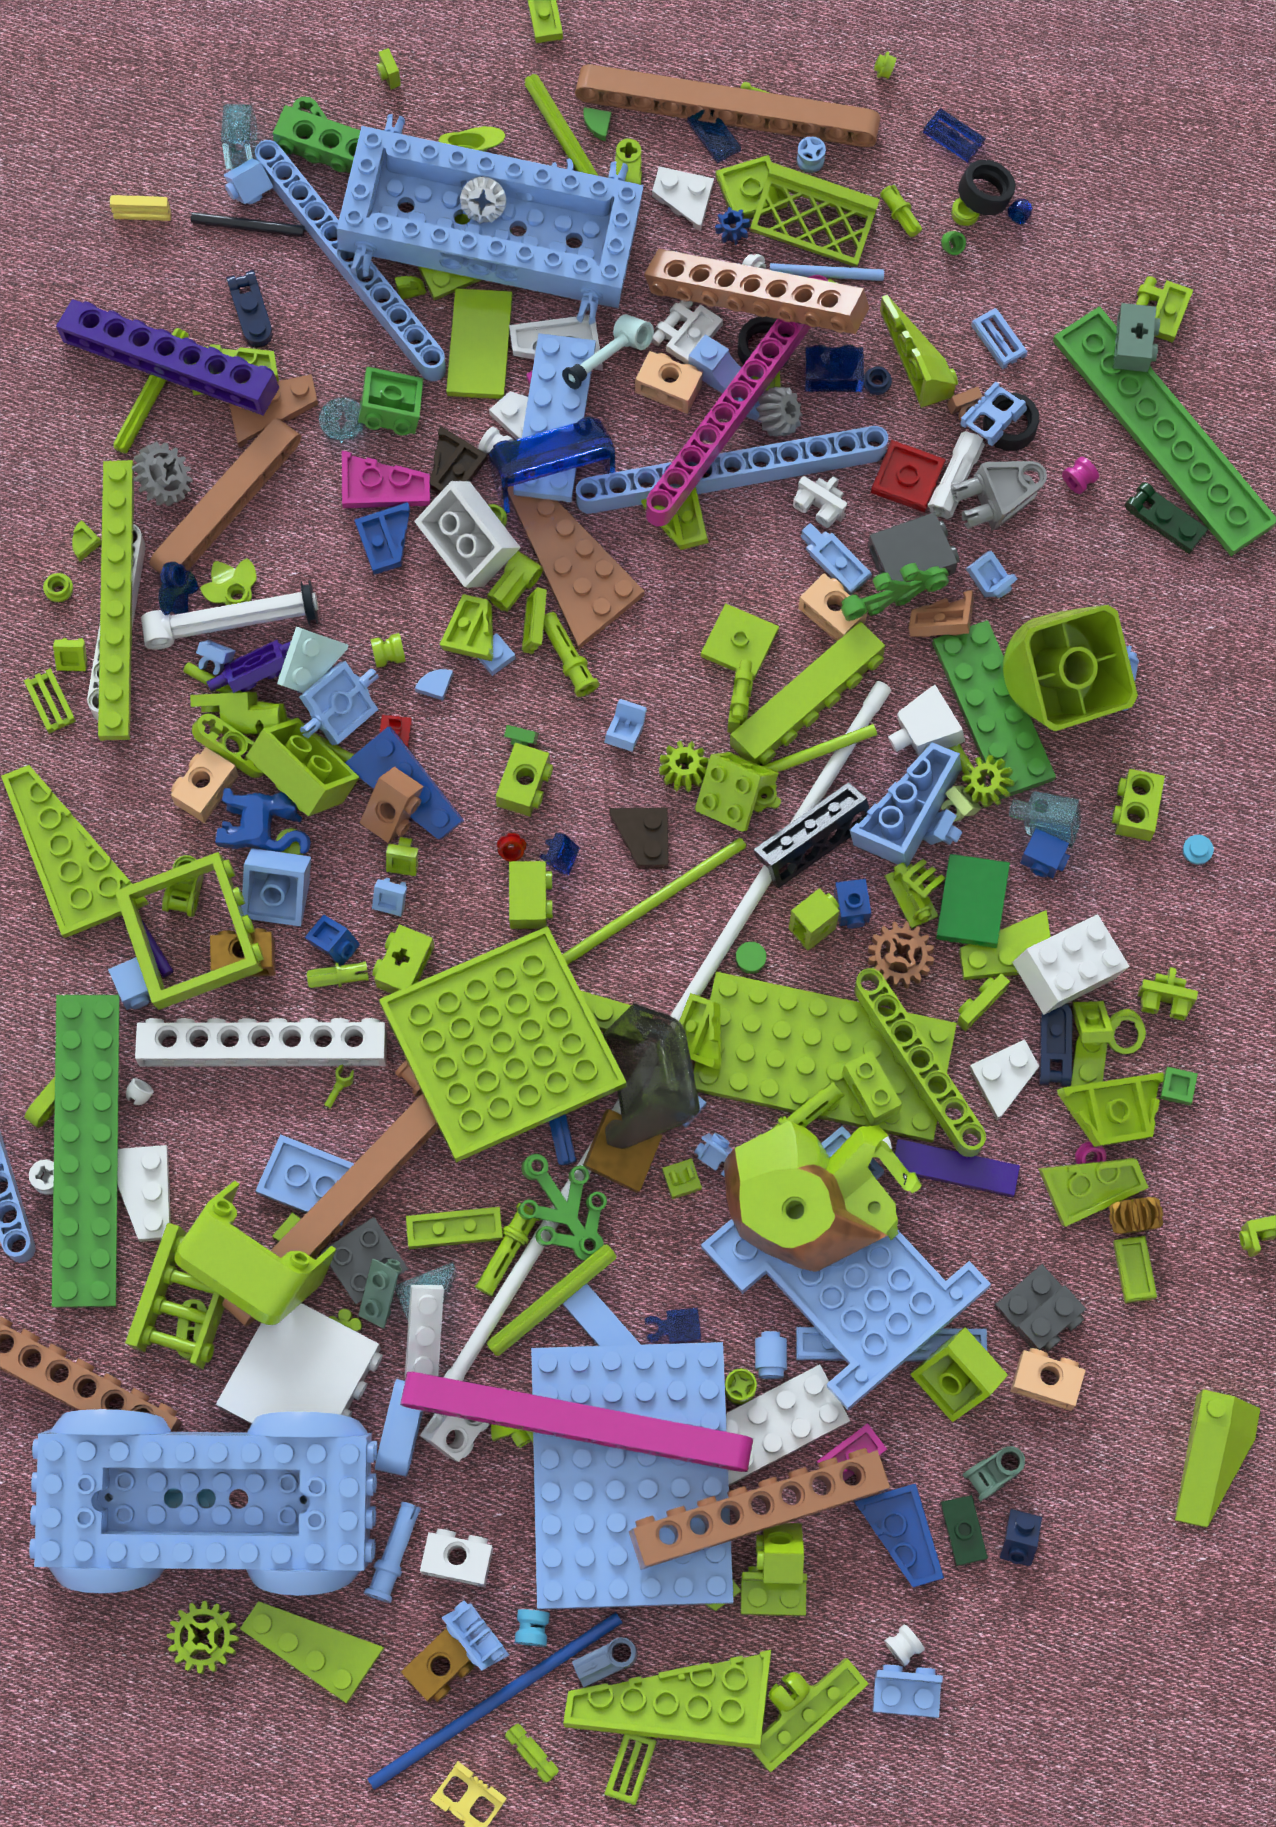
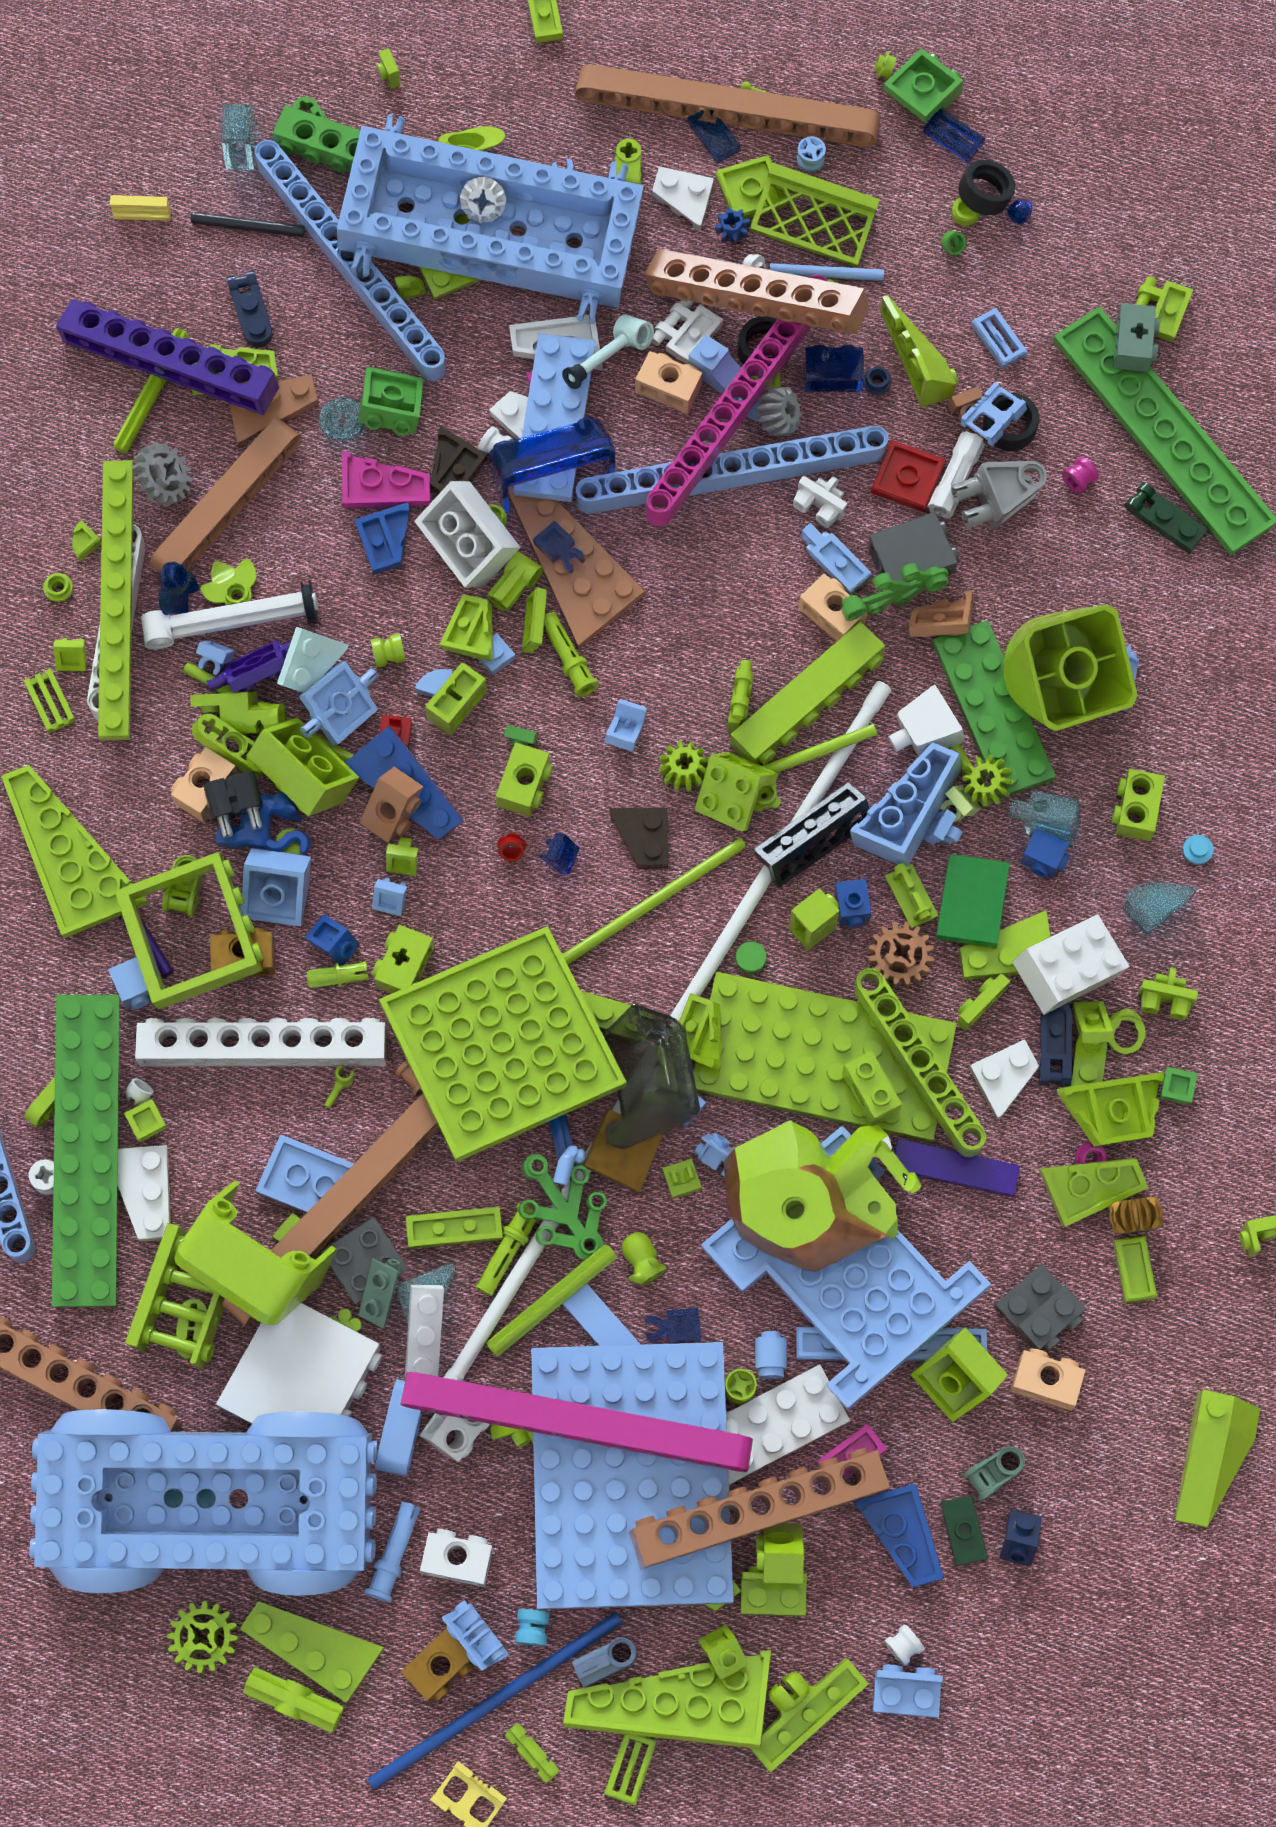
(145, 1120): none -> lime tile
(234, 797): none -> black piece
(247, 182): light blue brick -> none
(293, 1700): none -> lime piece
(456, 699): none -> lime brick
(479, 343): lime tile -> none
(529, 895): lime brick -> none
(557, 544): none -> clear blue plate
(558, 125): lime axle -> none
(565, 1164): none -> light blue arm
(597, 122): bright green tile -> none
(642, 1256): none -> lime animal
(687, 525): lime wing -> none
(723, 1651): none -> lime bracket
(739, 638): lime plate -> none
(814, 1107): lime pin -> none
(900, 210): lime axle -> none
(924, 85): none -> bright green plate
(925, 875): lime tile -> none
(991, 576): light blue bracket -> none
(1155, 903): none -> clear light blue slope

